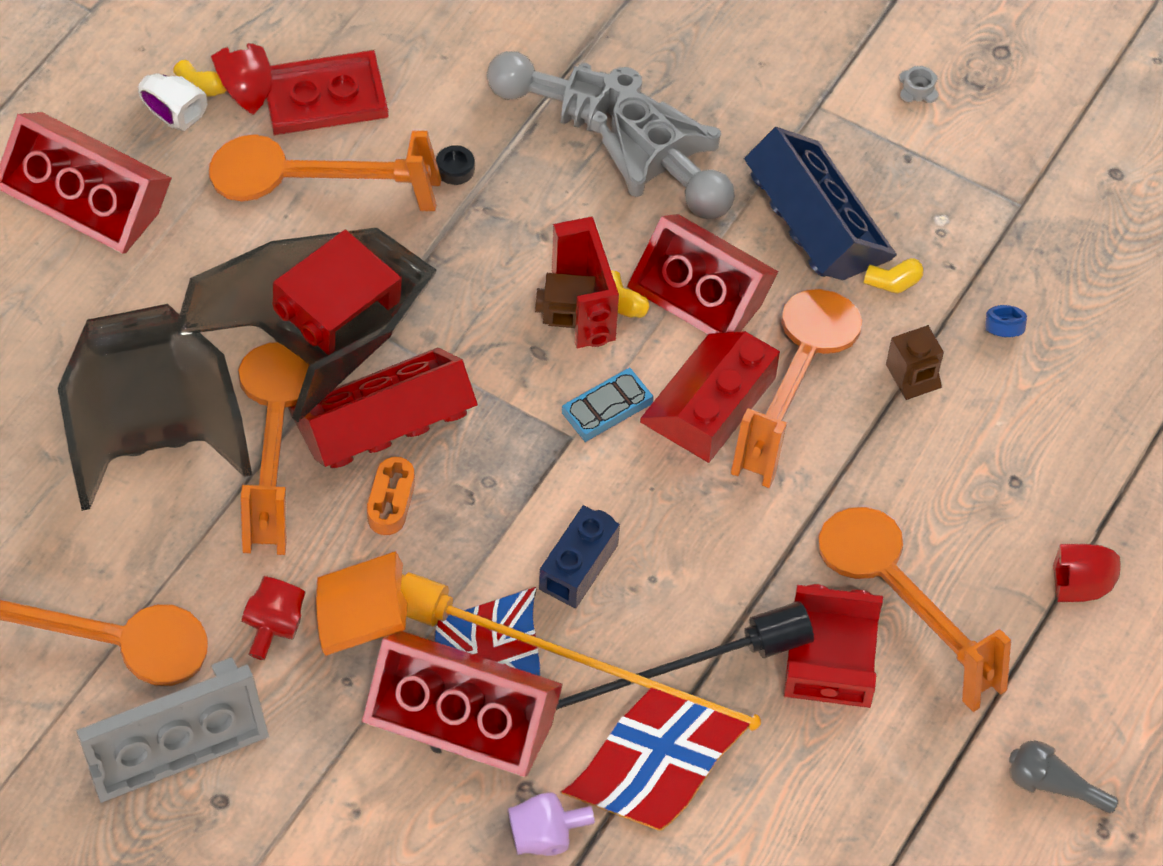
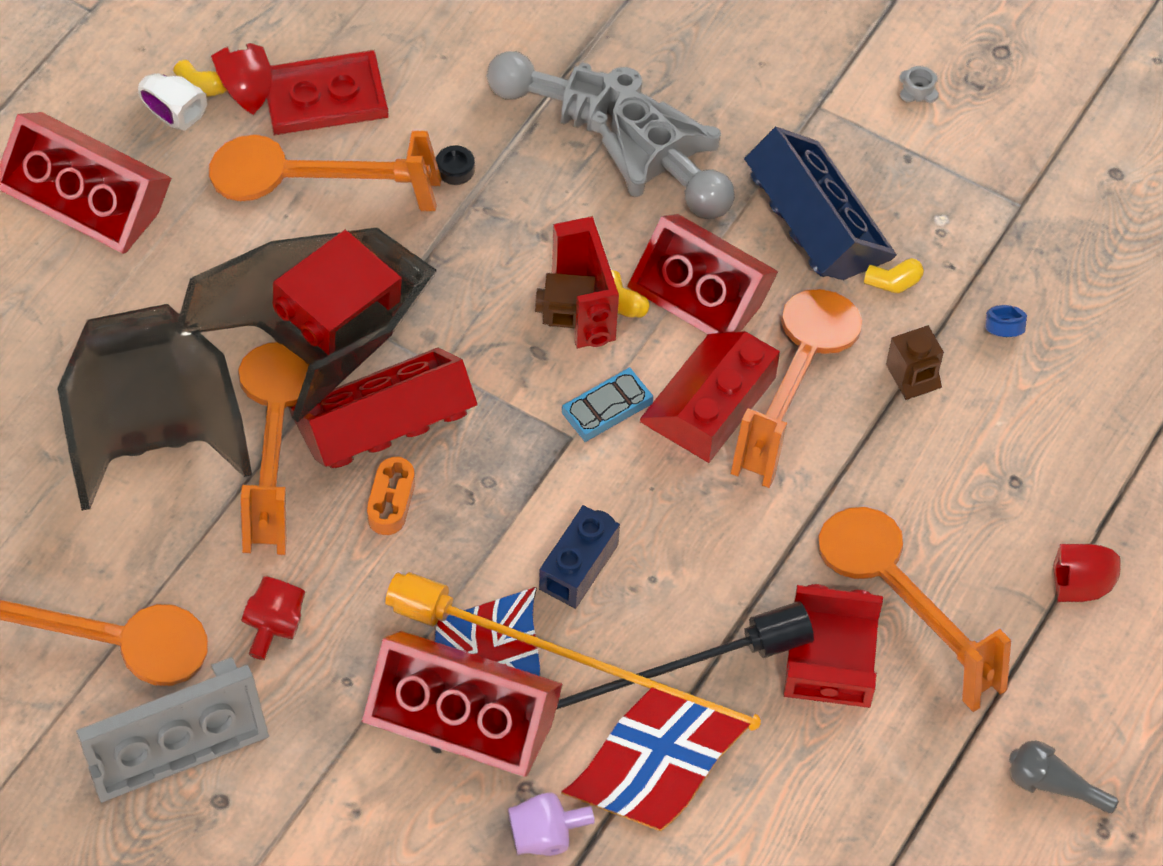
(360, 603): orange slope -> none

